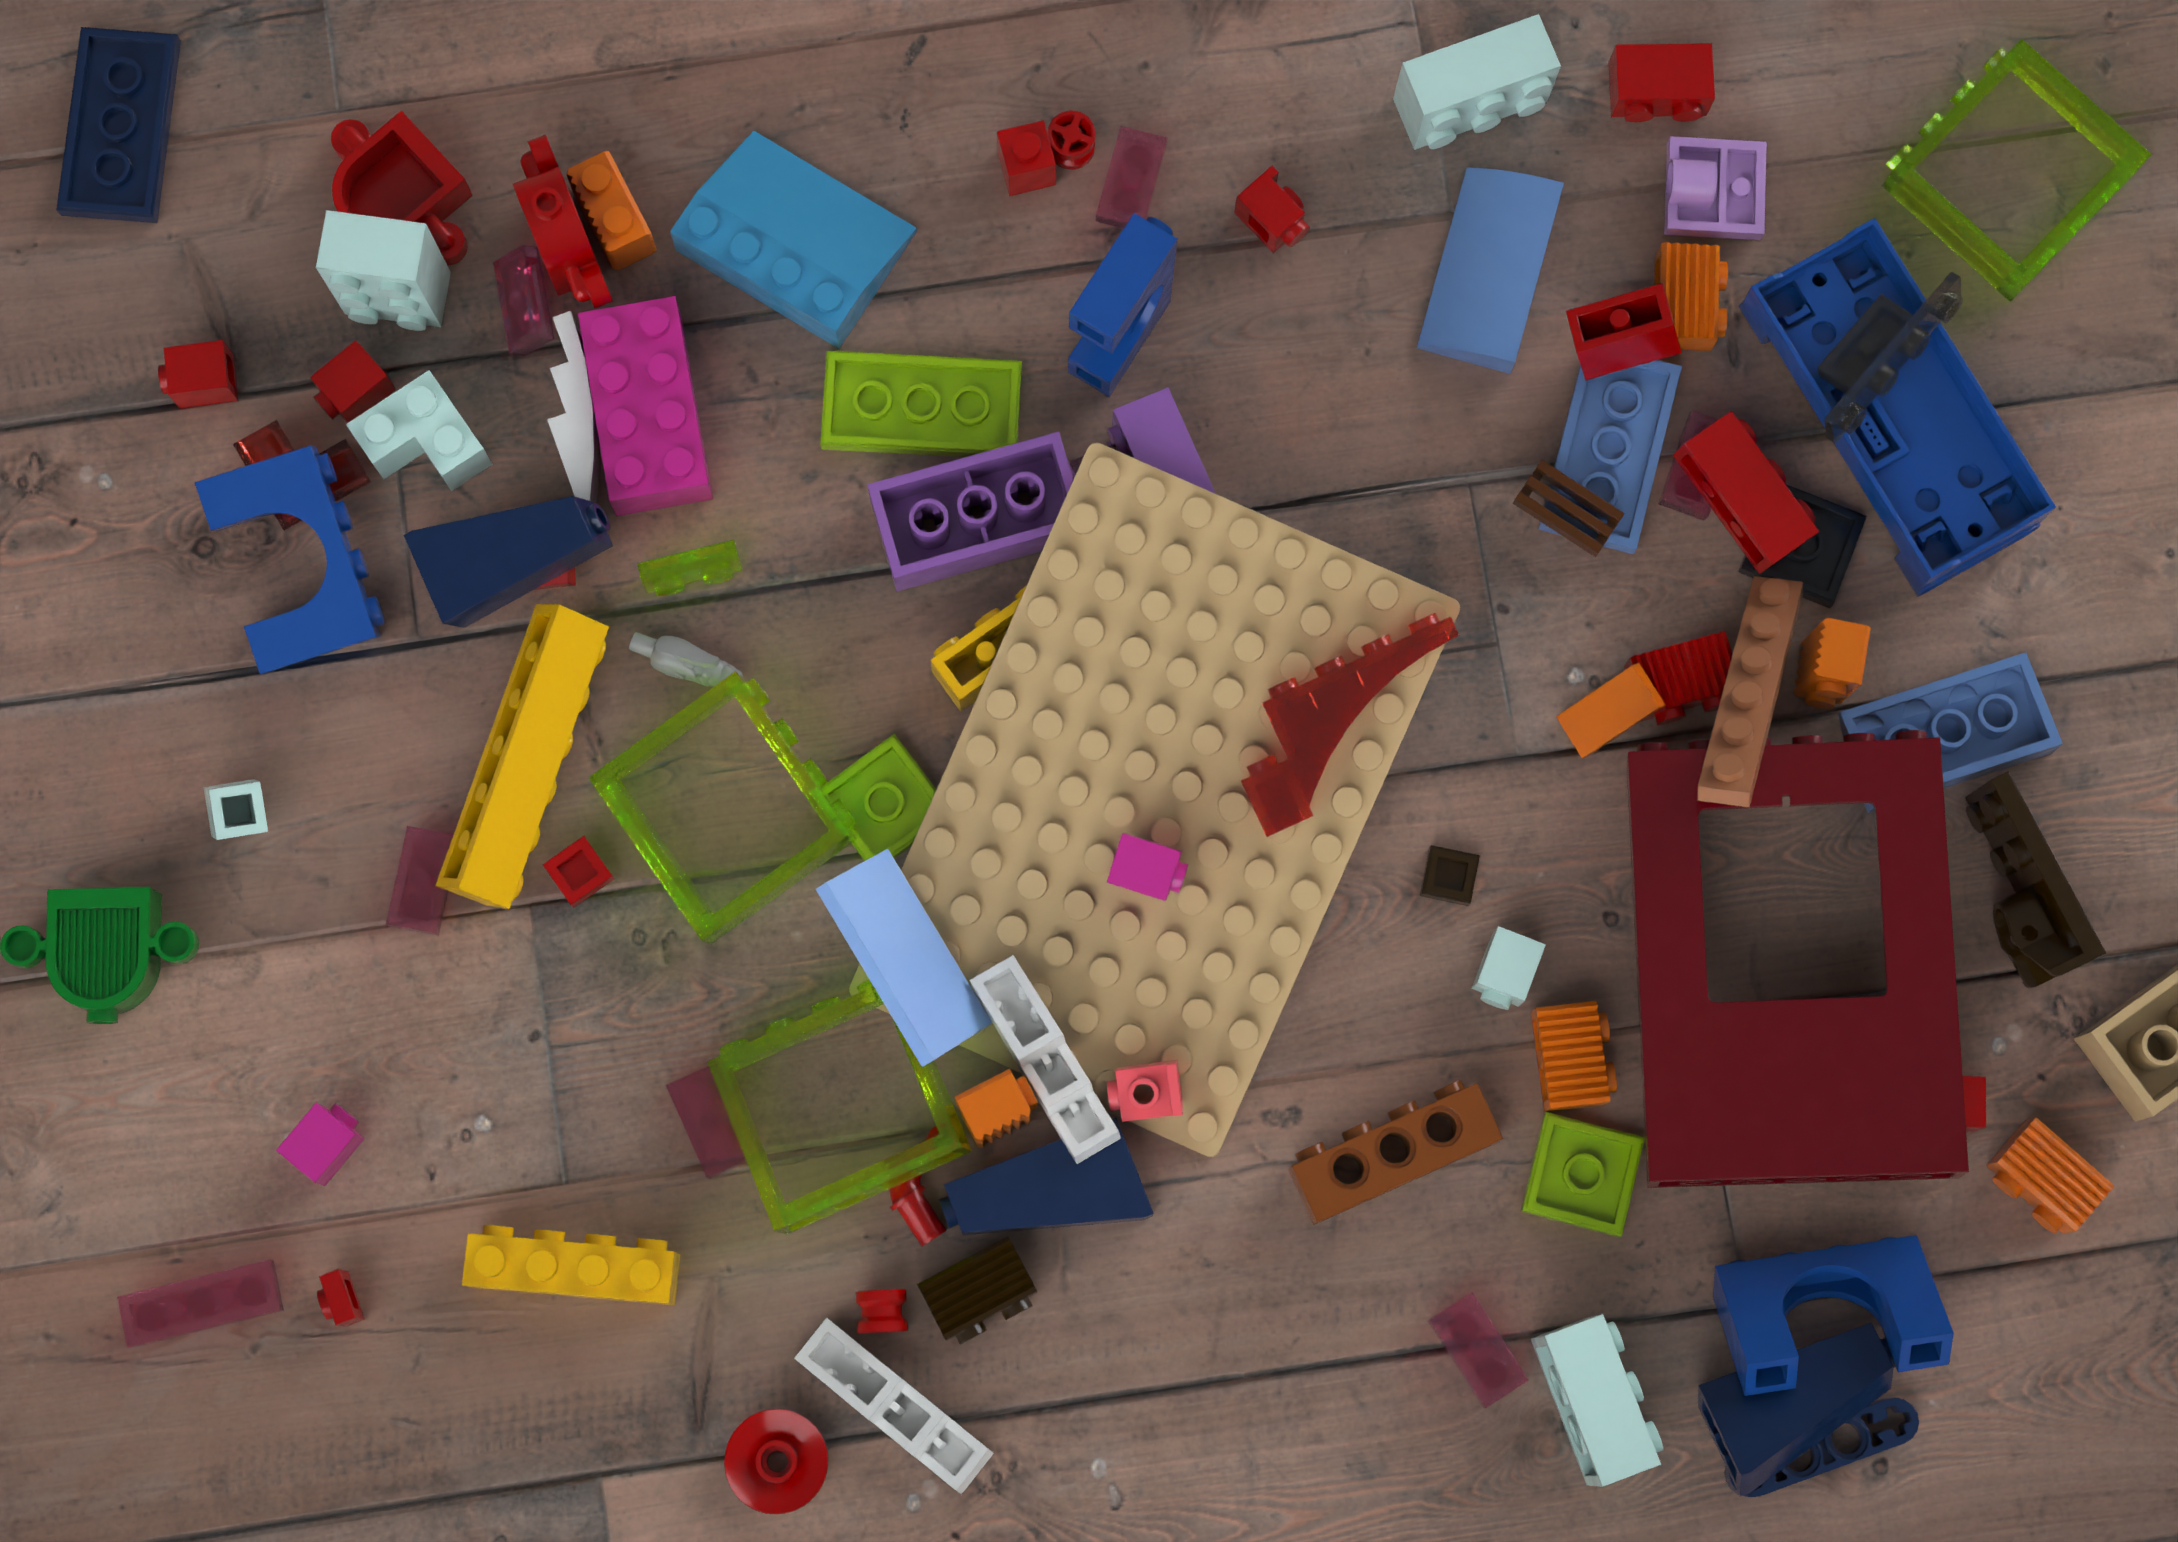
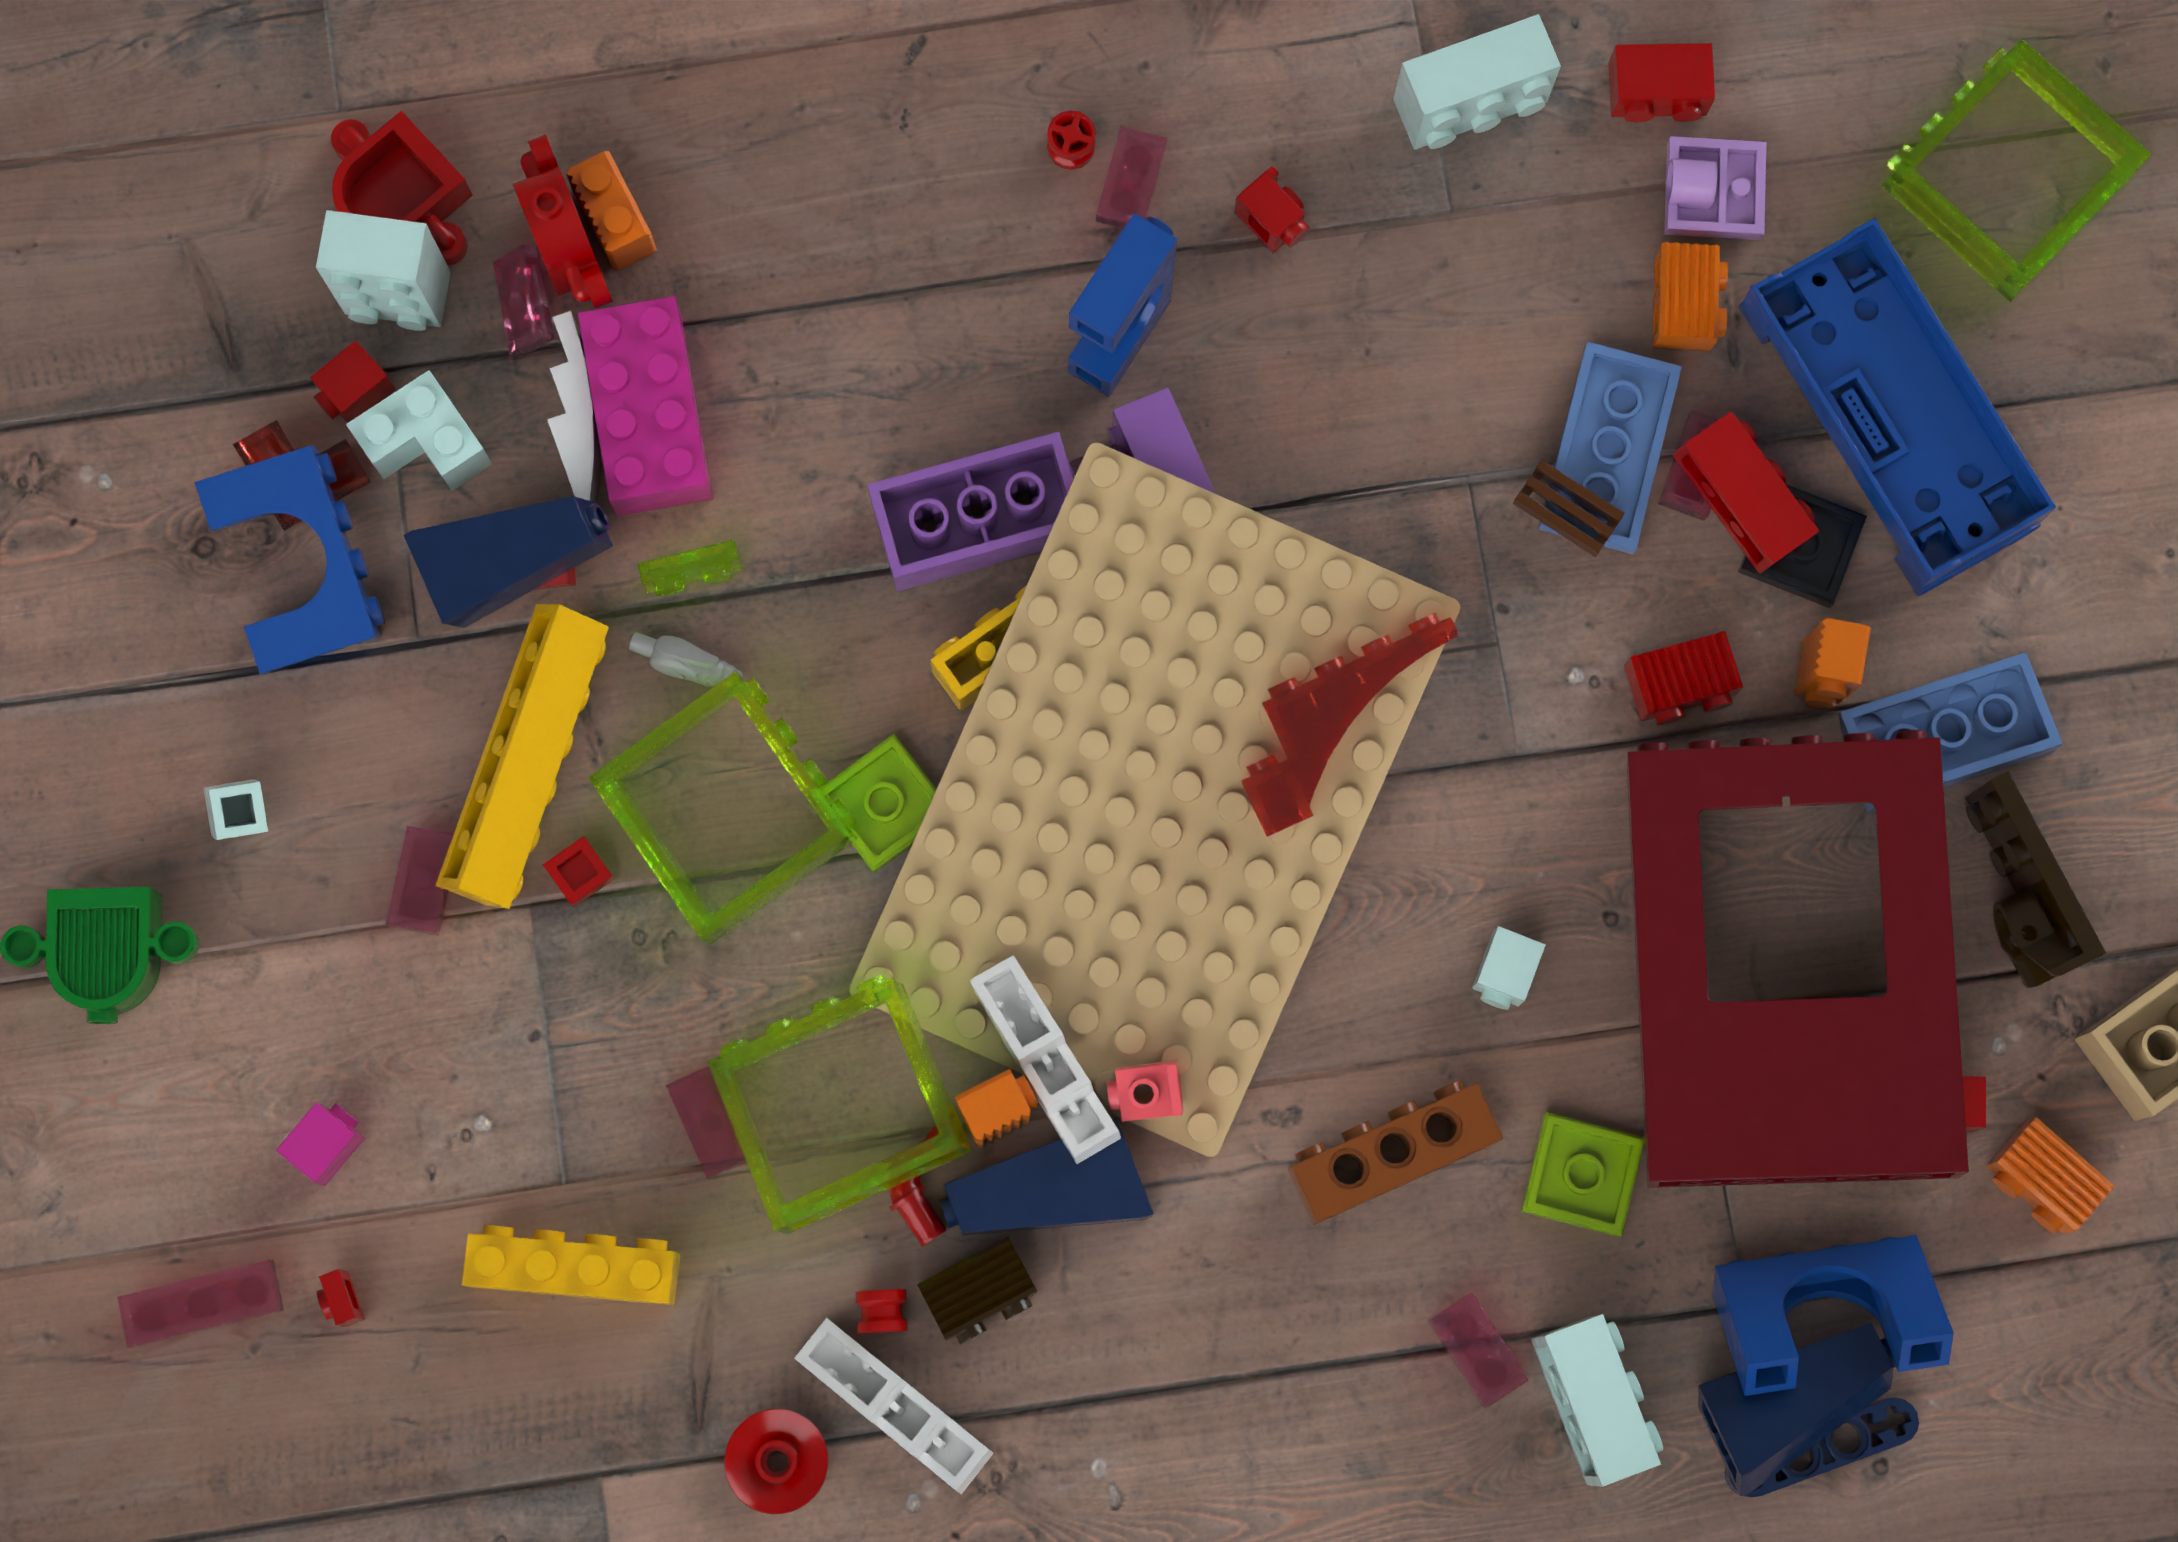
(118, 125): dark blue tile -> none
(199, 374): red brick -> none
(792, 237): dark azure slope -> none
(904, 956): light blue tile -> none
(919, 404): lime tile -> none
(1026, 158): red brick -> none
(1147, 867): dark pink brick -> none
(1449, 875): dark brown tile -> none
(1490, 267): medium blue slope -> none
(1572, 1056): orange brick -> none
(1610, 710): orange tile -> none
(1623, 331): red brick -> none
(1750, 692): nougat plate -> none
(1877, 347): clear smoke bracket -> none

